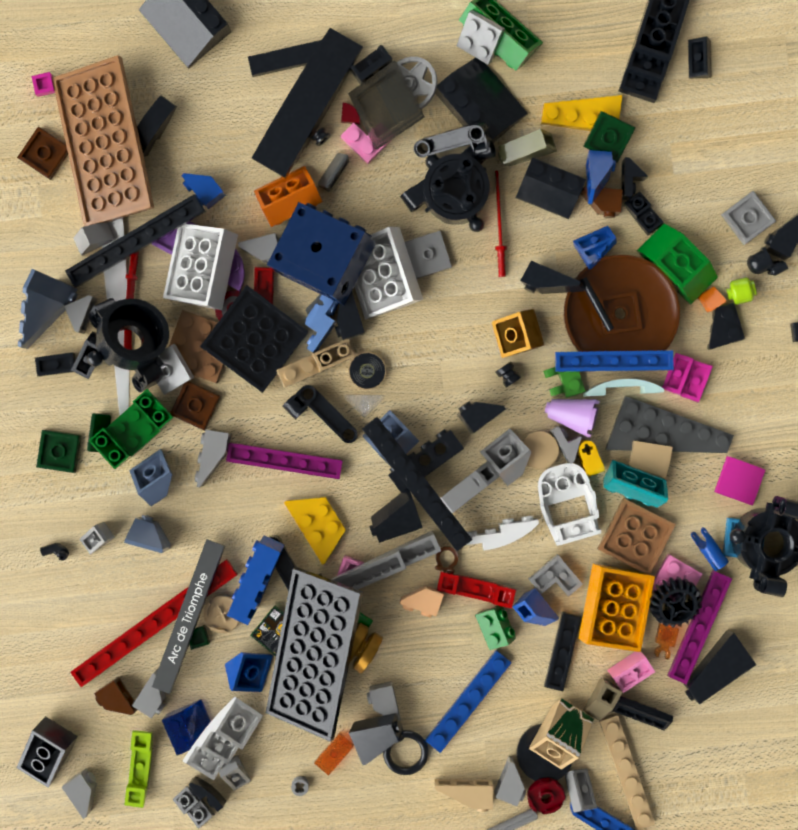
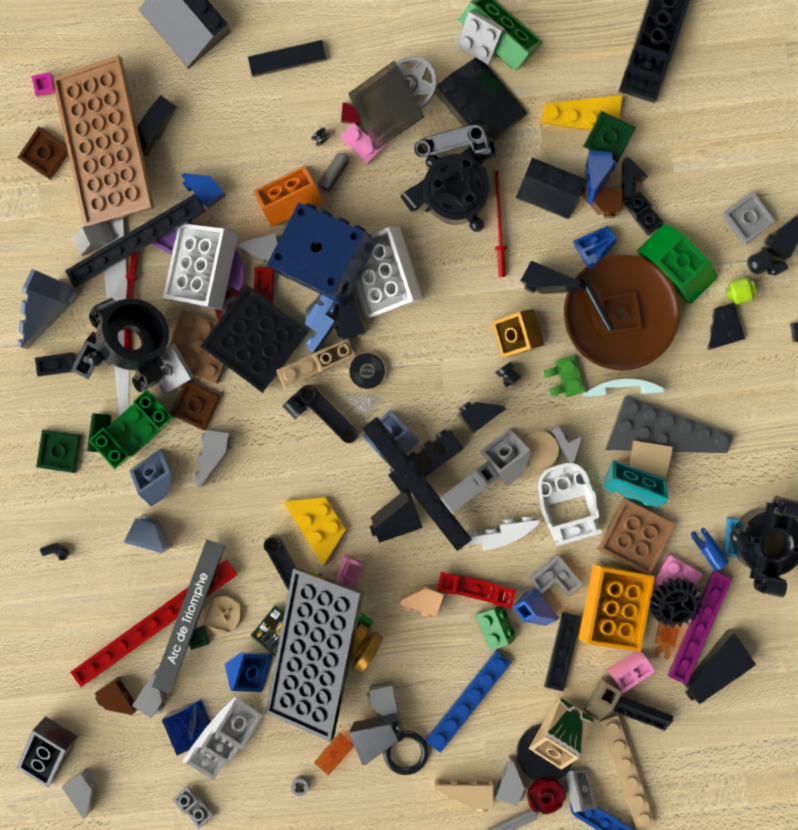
(79, 312): light grey slope -> none
(96, 537): light grey slope -> none
(139, 768): lime slope -> none
(202, 788): black slope -> none
(234, 773): light grey slope -> none
(255, 580): blue wedge -> none
(284, 460): magenta plate -> none
(307, 103): black slope -> none
(371, 64): black hinge -> none
(390, 562): light grey slope -> none
(428, 254): light grey plate -> none
(439, 565): reddish brown piece -> none
(524, 148): slope -> none
(574, 413): lavender cone -> none
(590, 461): yellow piece -> none
(614, 361): blue plate -> none
(687, 378): dark pink slope -> none
(699, 58): black slope -> none
(711, 299): orange slope -> none
(739, 480): dark pink slope -> none

